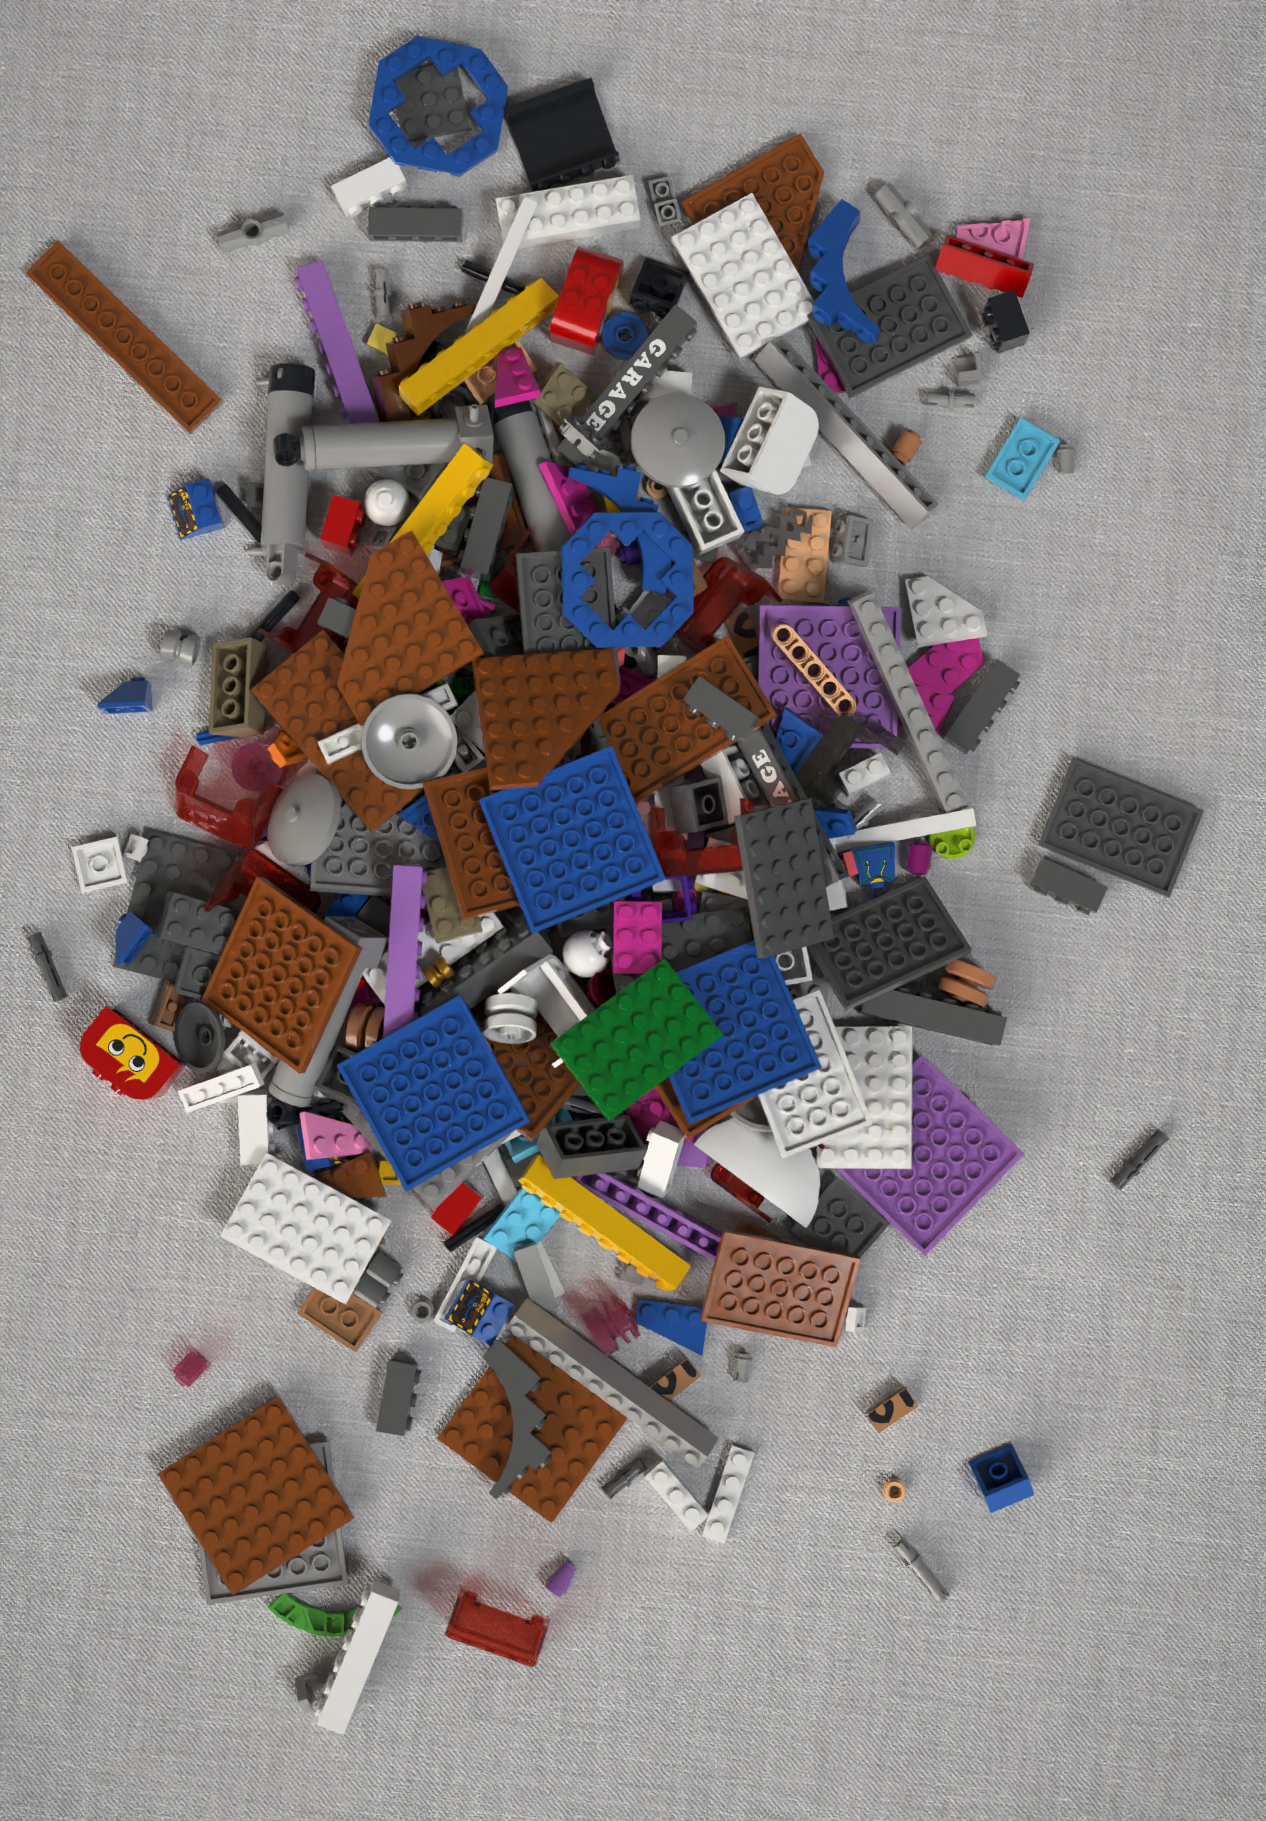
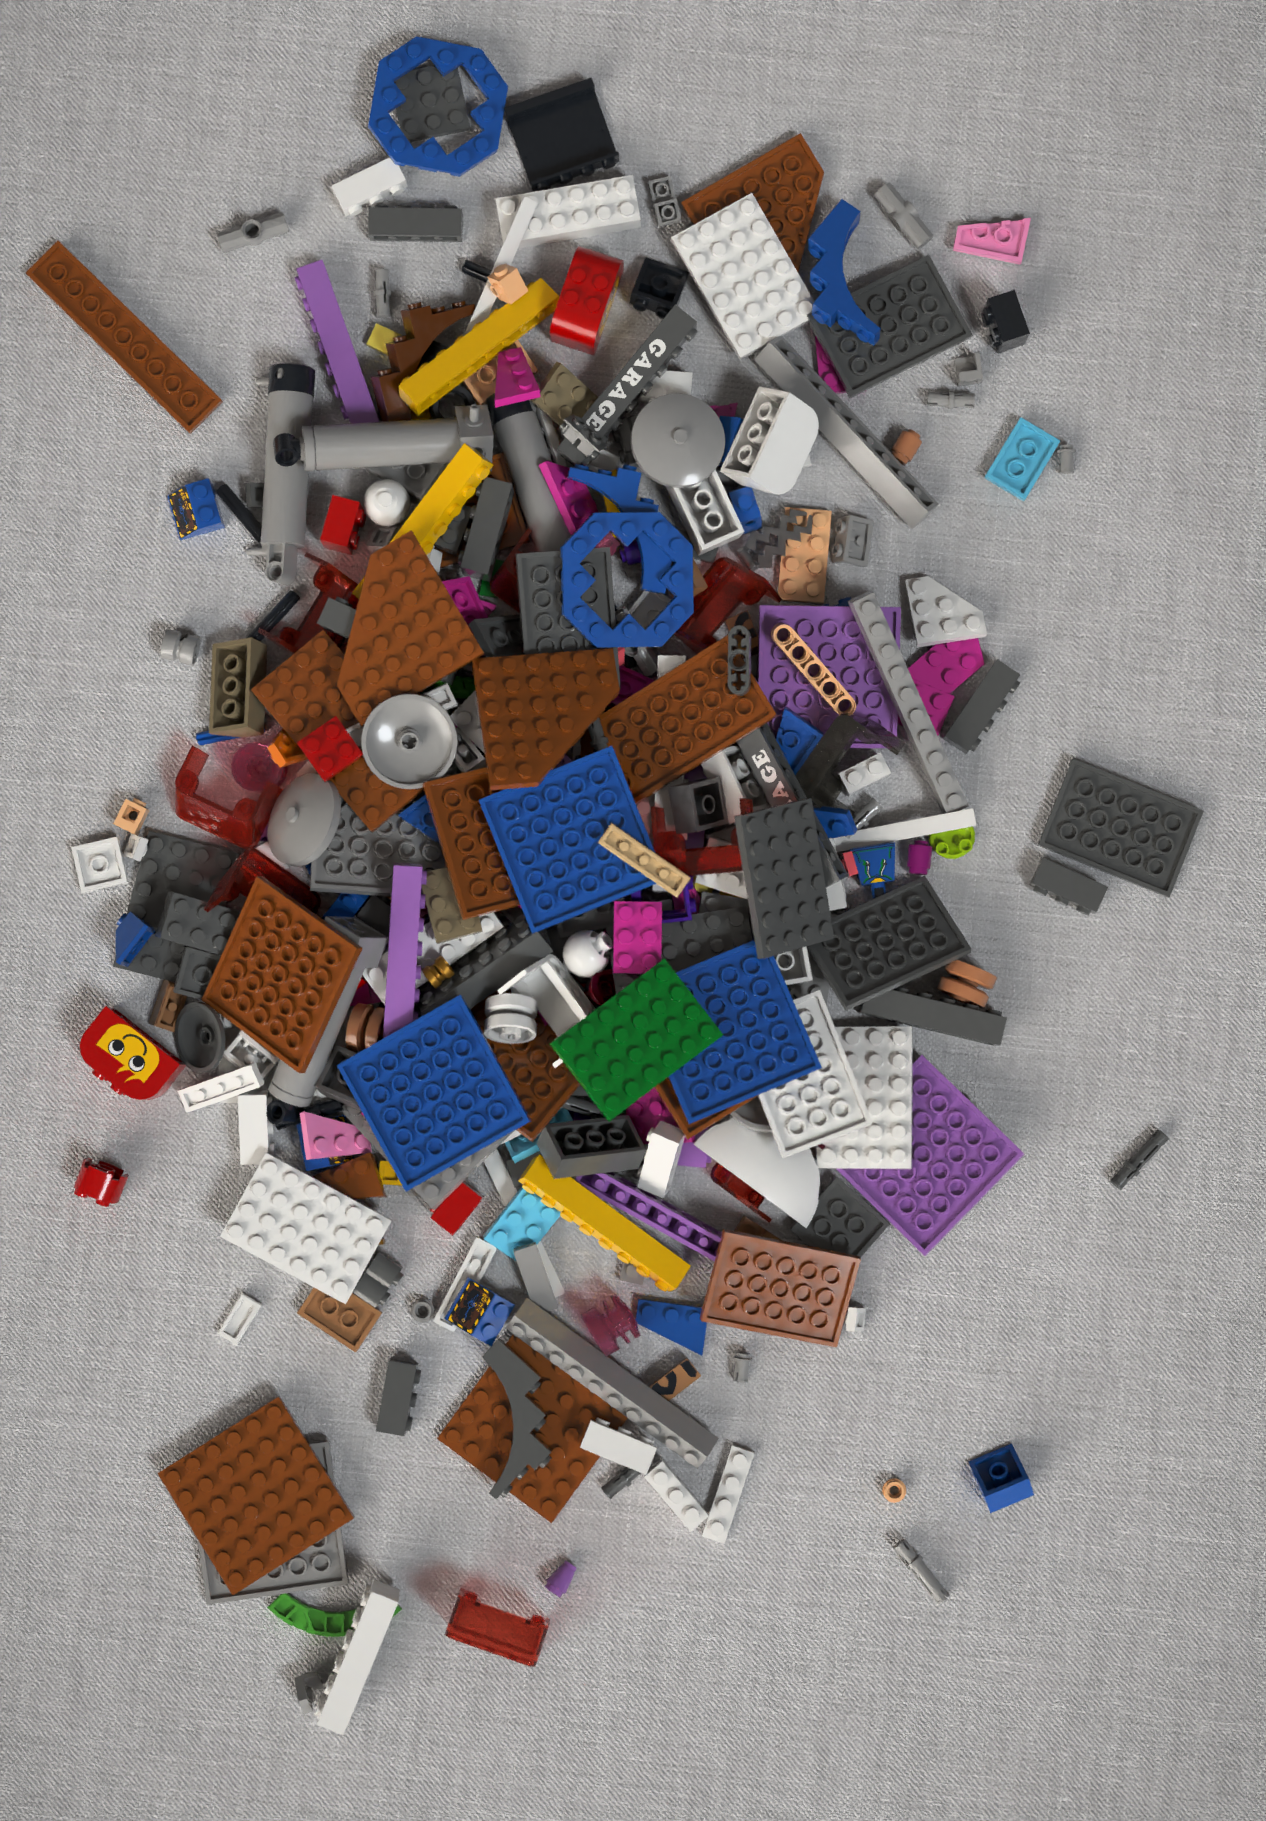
(49, 971): dark grey pin -> none
(100, 1182): none -> red brick
(123, 818): none -> light nougat brick
(129, 698): blue slope -> none
(190, 1368): clear pink brick -> none
(239, 1318): none -> white tile
(330, 749): none -> red plate
(473, 1228): black axle -> none
(507, 283): none -> light nougat brick
(616, 325): blue plate -> none
(619, 1445): none -> white brick
(644, 860): none -> tan tile
(657, 494): light nougat plate -> none
(720, 710): dark grey brick -> none
(733, 678): none -> dark grey beam
(891, 1409): medium nougat slope -> none
(983, 266): red brick -> none

